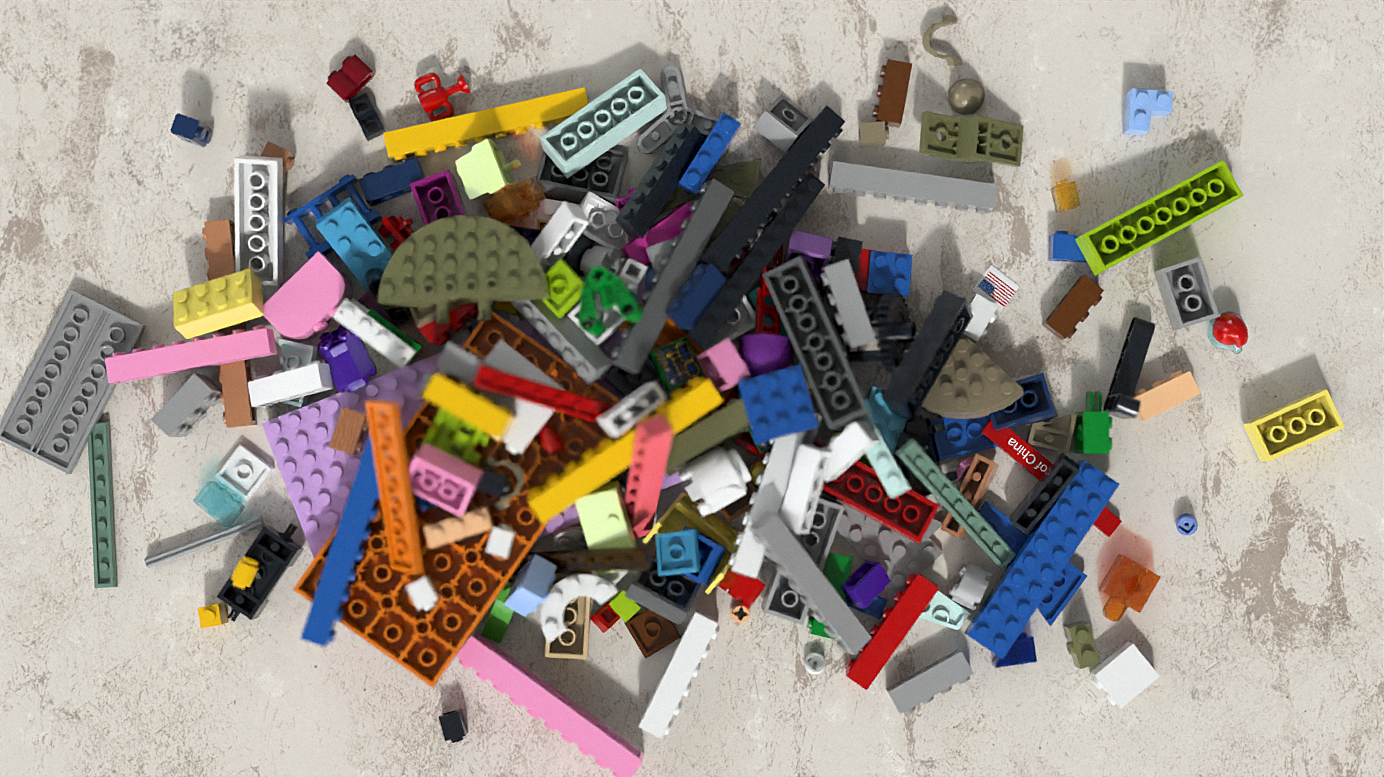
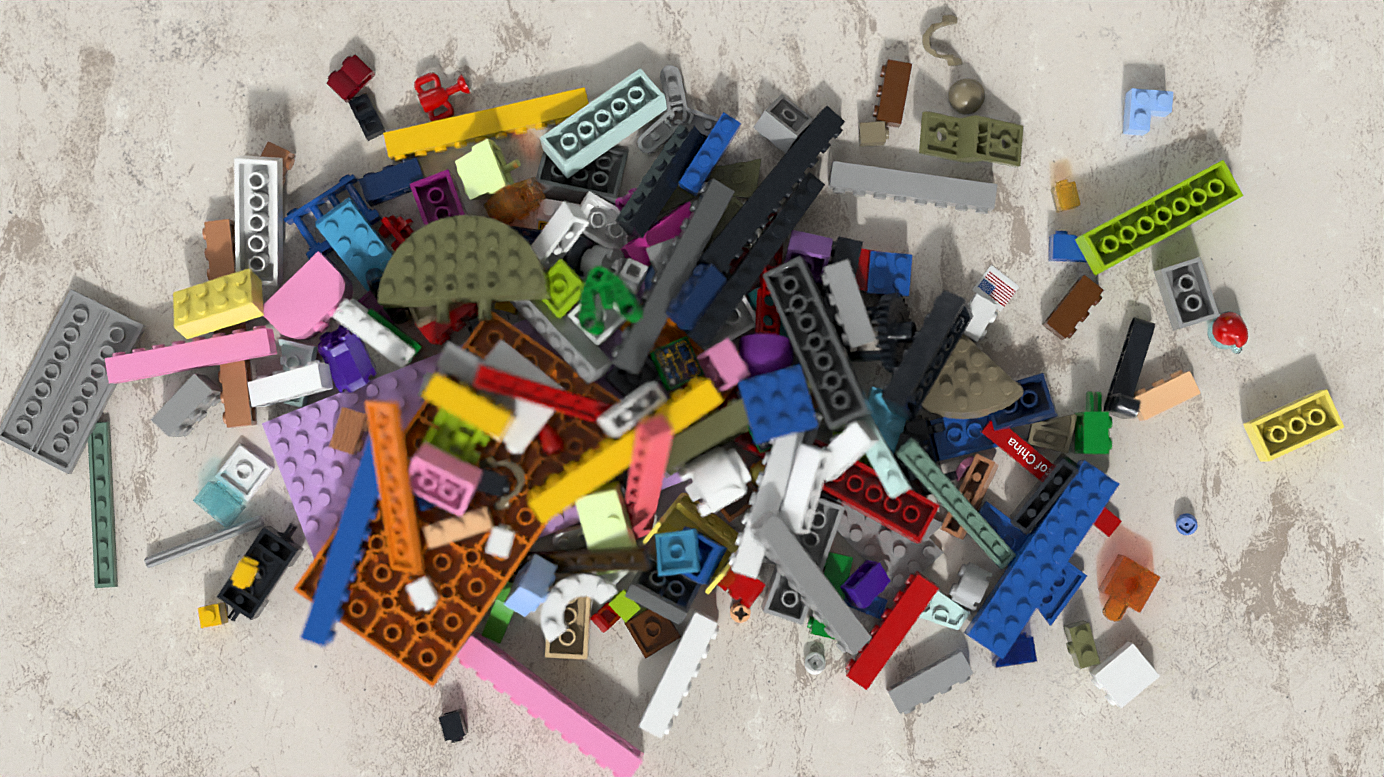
(191, 130): dark blue brick -> none

